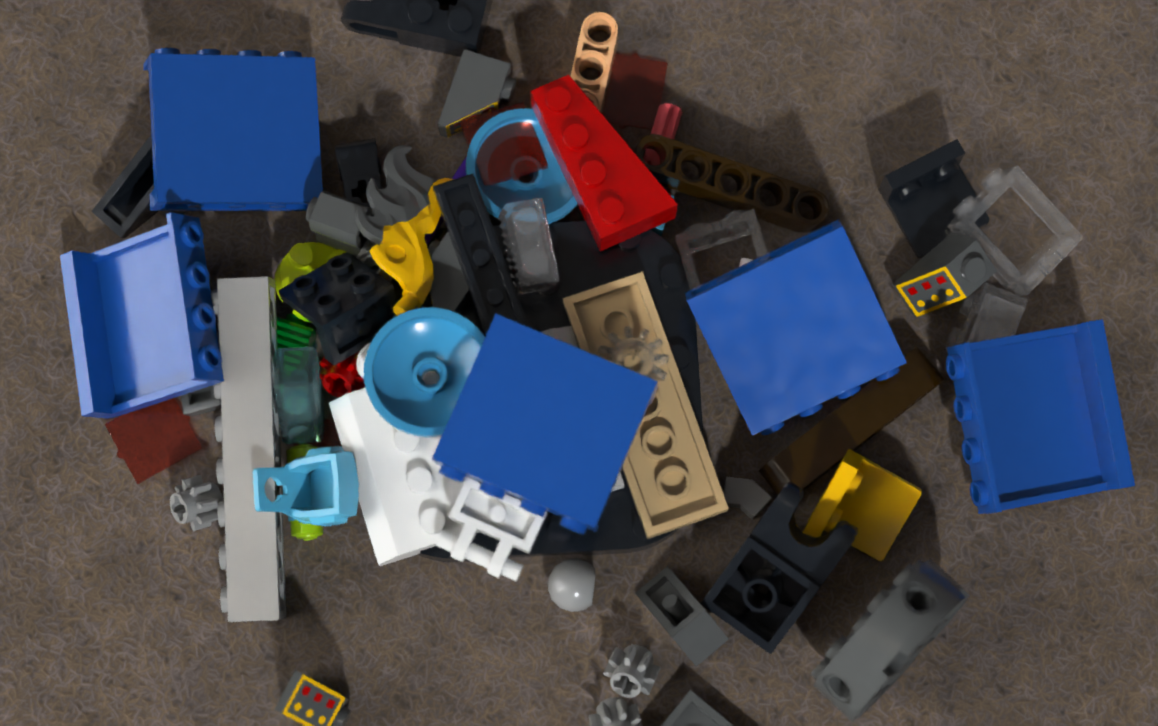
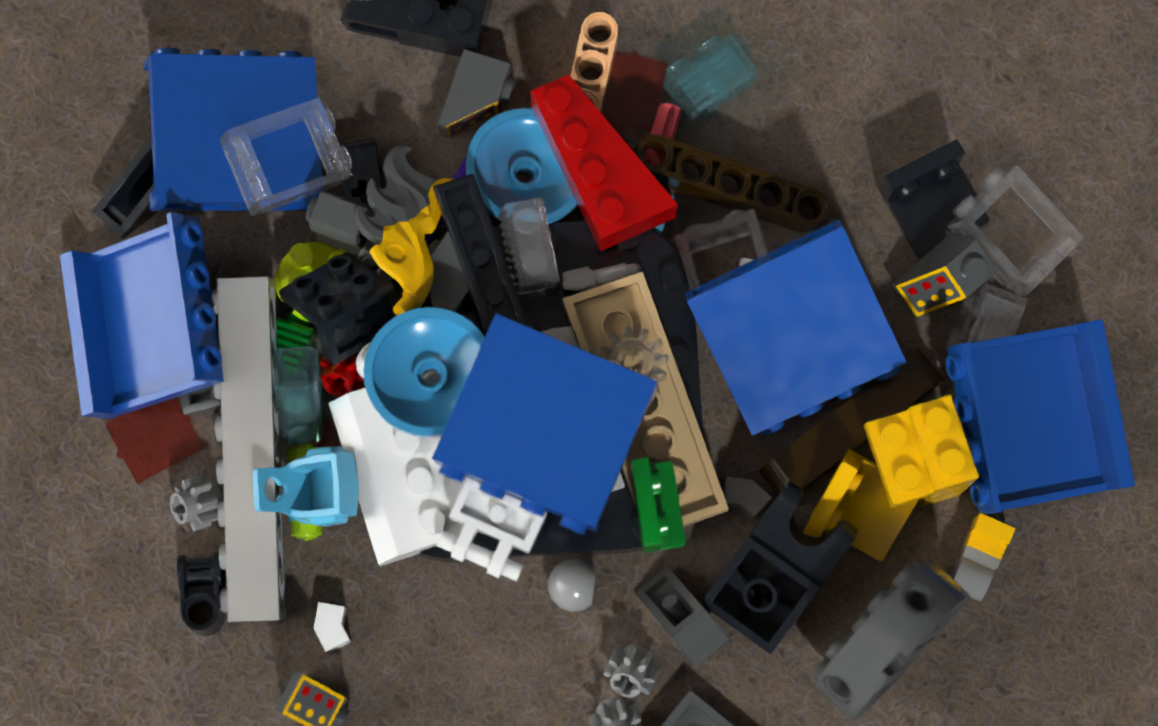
(200, 585): none -> black piece
(248, 170): none -> clear window
(330, 626): none -> white piece
(508, 150): clear red piece -> none
(586, 278): none -> light grey piece
(657, 505): none -> green bracket
(710, 78): none -> clear light blue brick
(922, 453): none -> yellow brick
(981, 554): none -> leg

